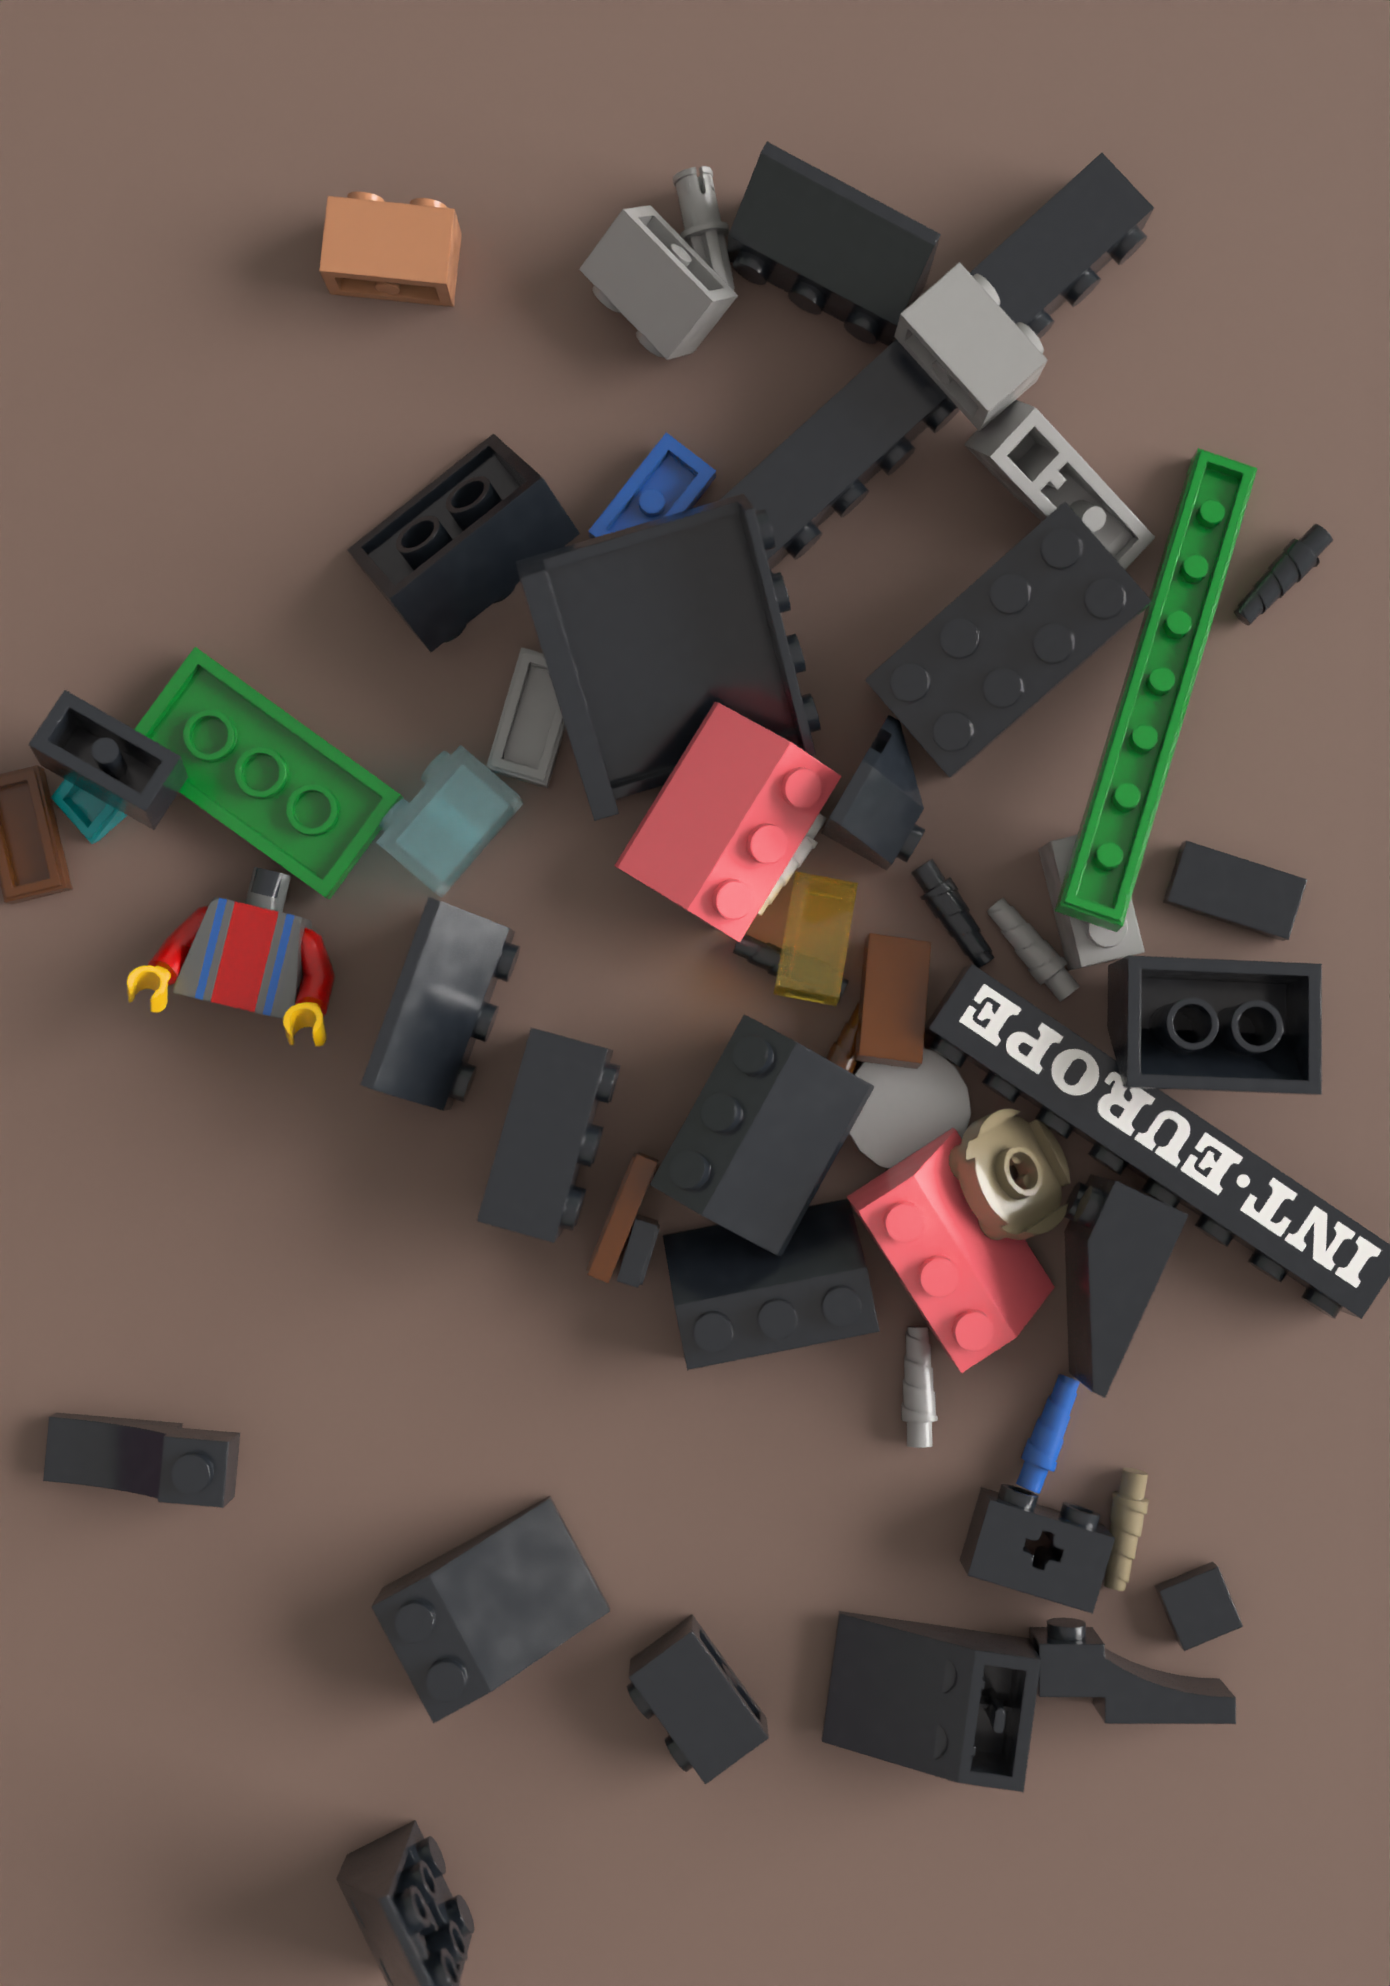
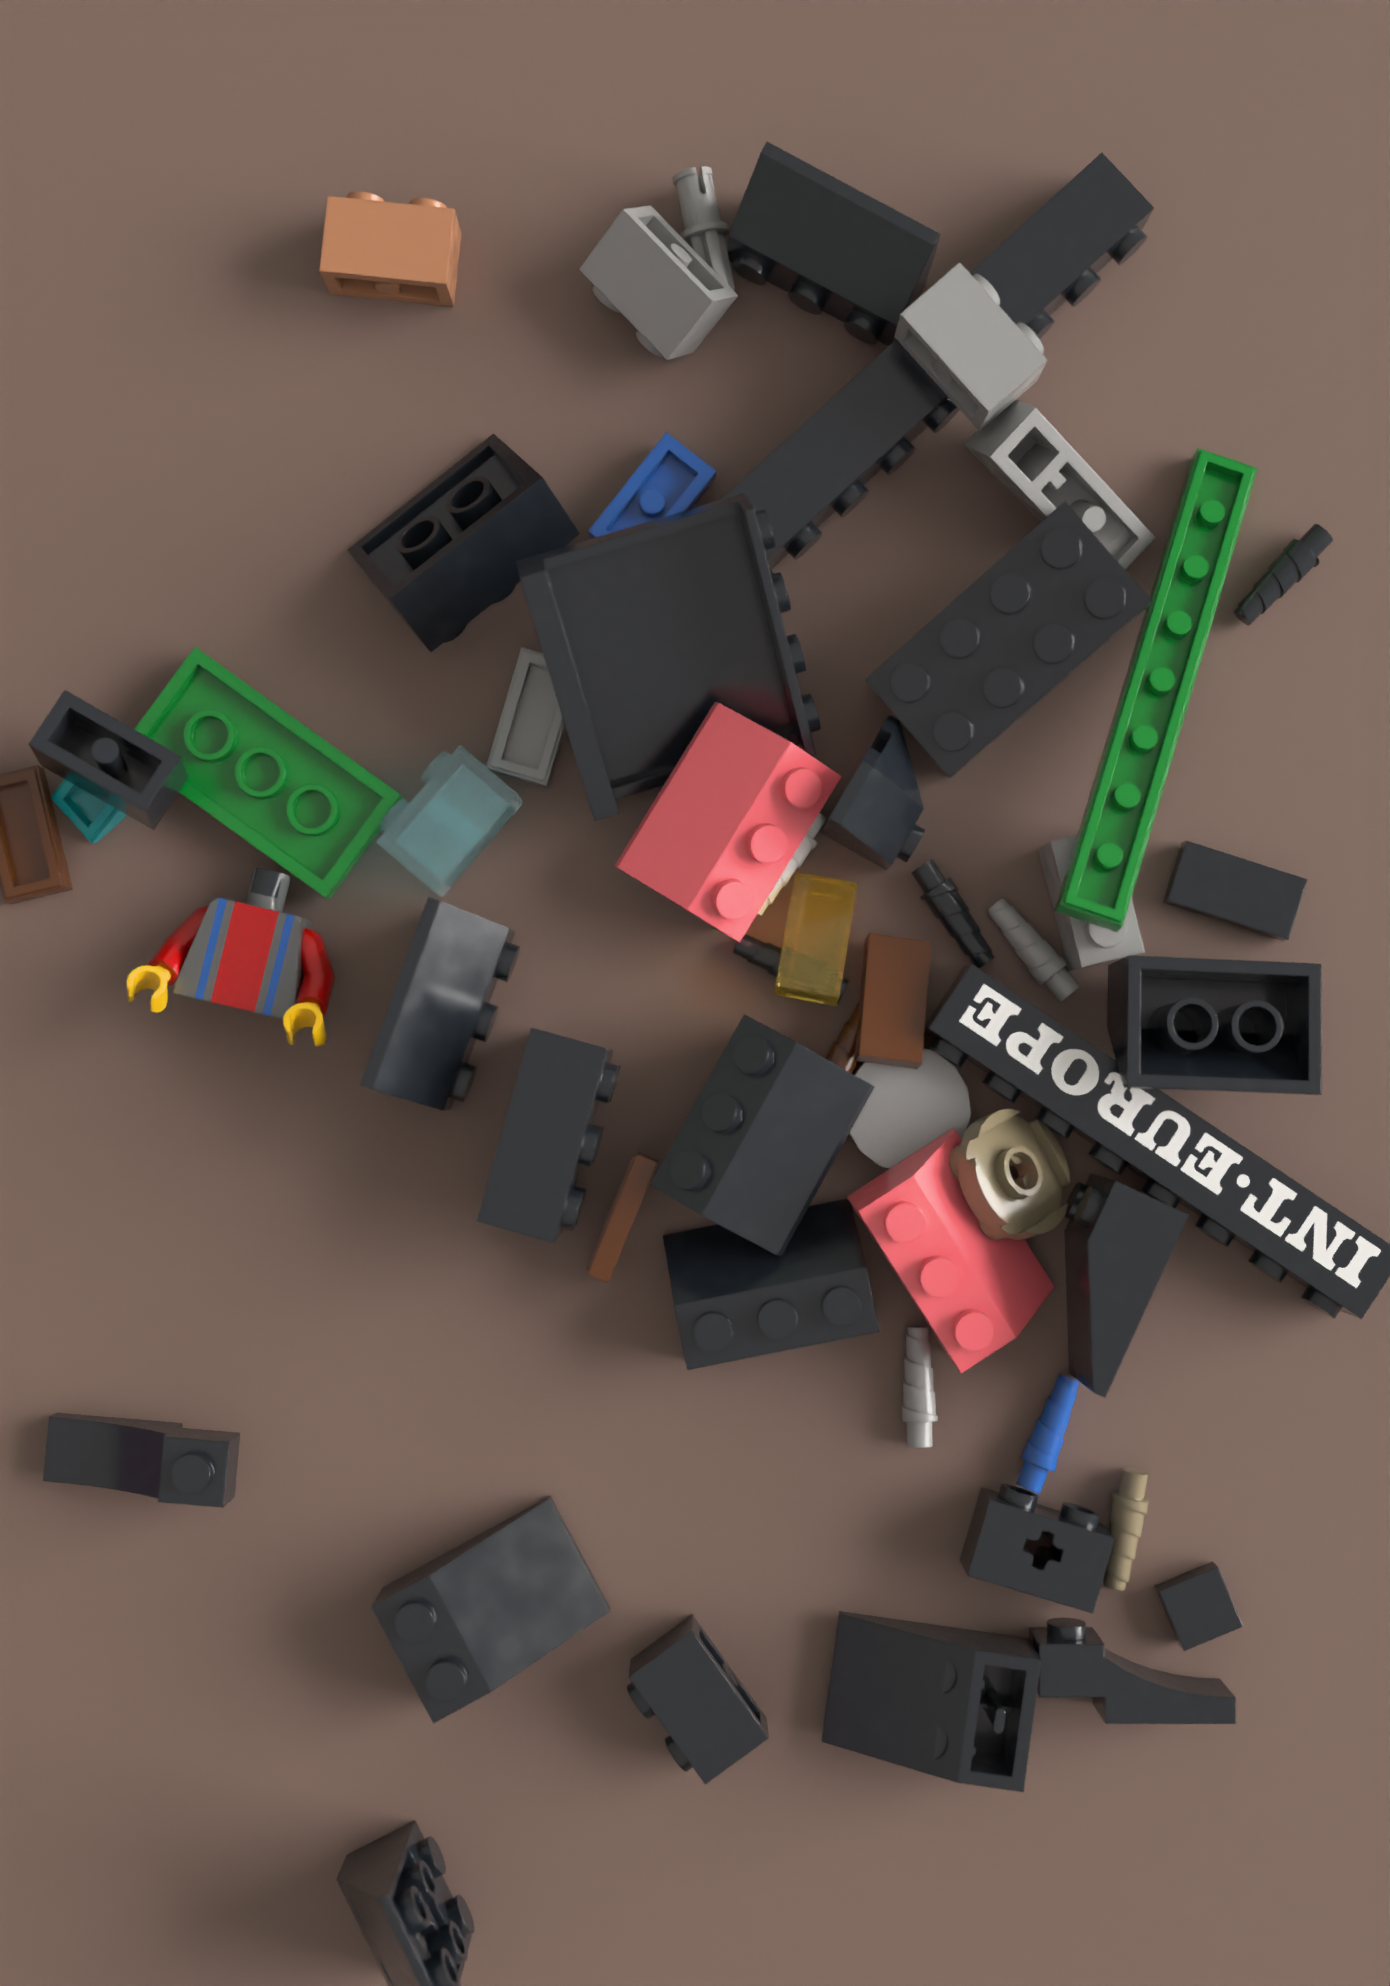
(639, 1251): black tile -> none

